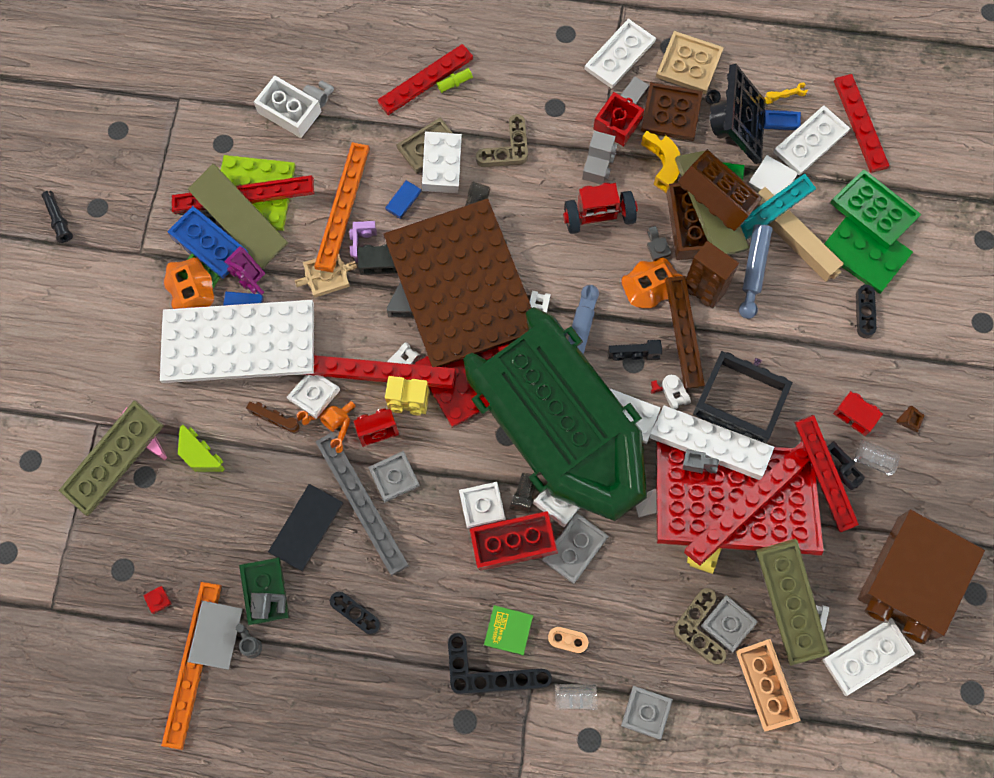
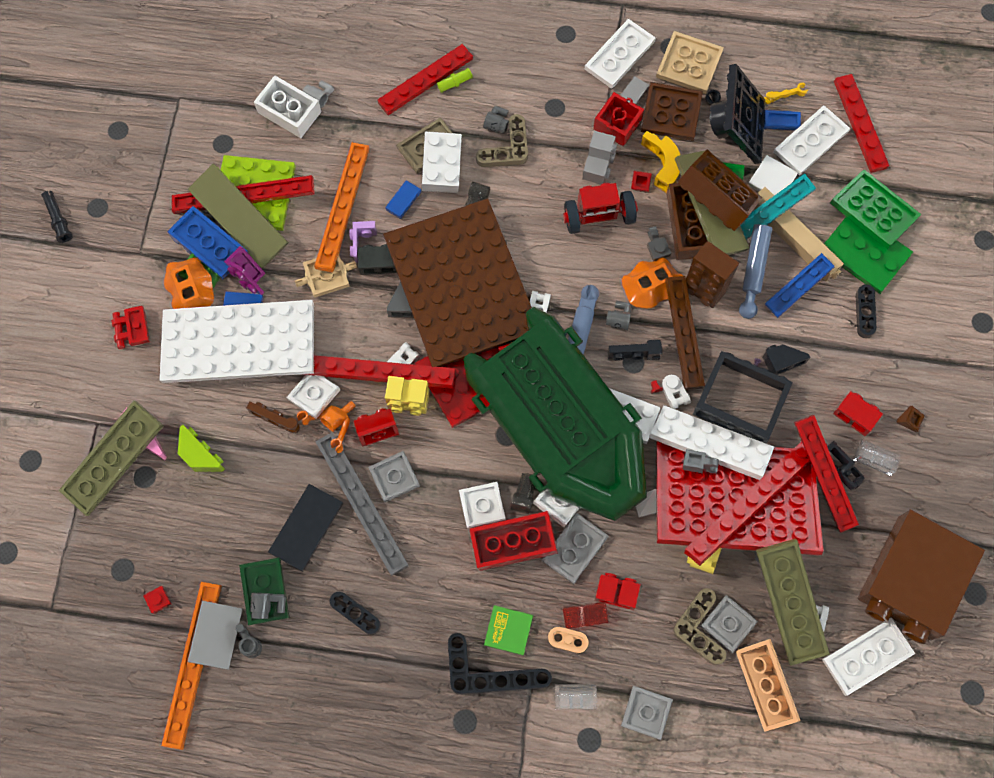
(136, 326): none -> red plate
(496, 122): none -> dark grey piece
(585, 615): none -> clear red slope
(617, 592): none -> red piece
(619, 319): none -> dark grey piece
(641, 181): none -> red slope
(784, 358): none -> black slope
(799, 285): none -> blue tile

